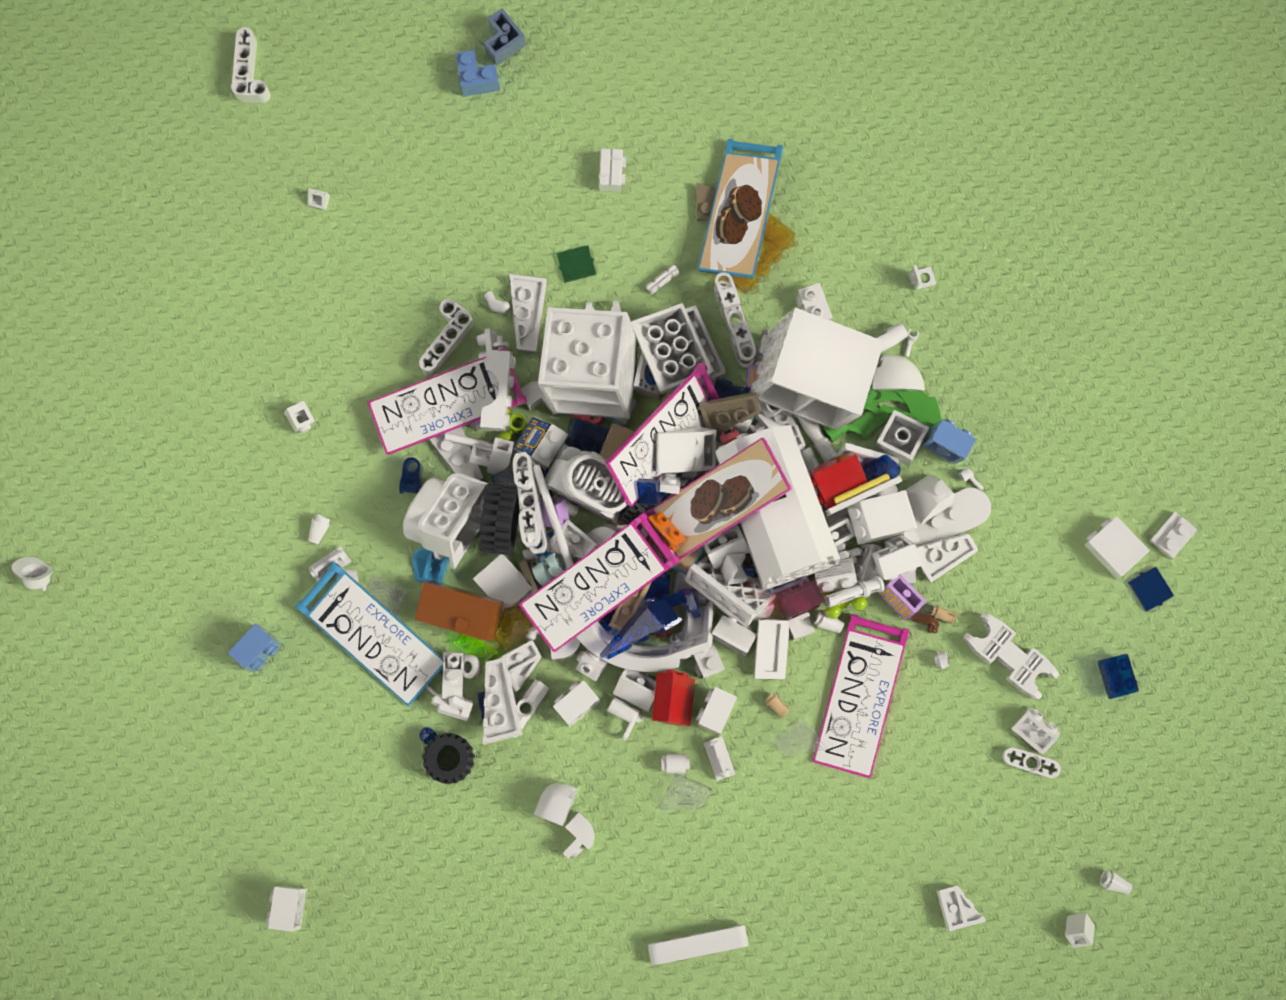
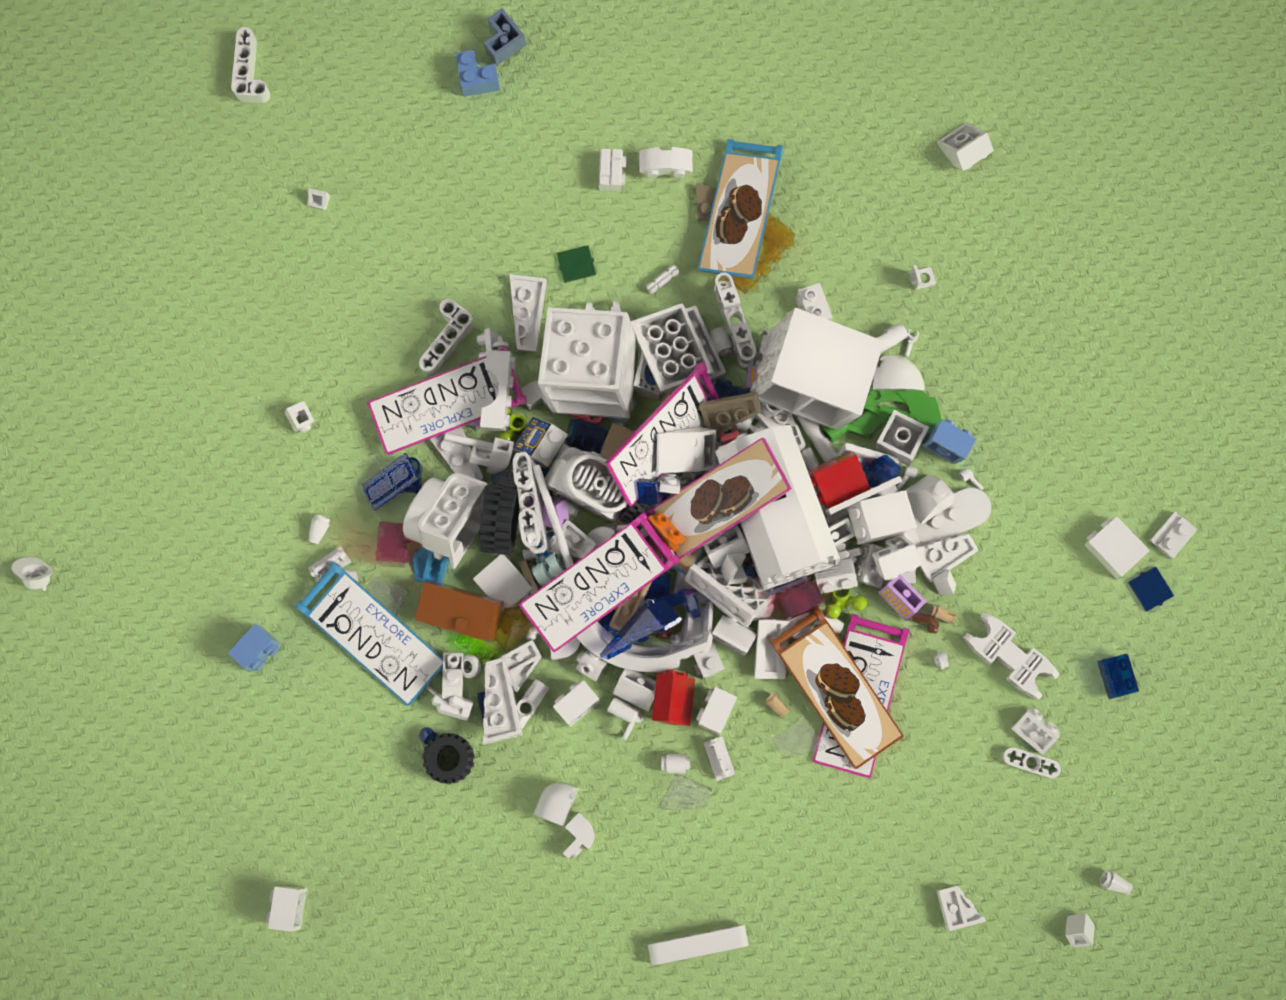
(390, 482): none -> clear blue piece
(392, 545): none -> clear pink brick
(496, 305): white arm -> none
(660, 162): none -> white brick
(721, 341): none -> white brick
(837, 690): none -> flag
(861, 489): light yellow bar -> none
(863, 589): white pin -> none
(909, 472): none -> white hand
(945, 583): none -> white slope
(966, 146): none -> white slope

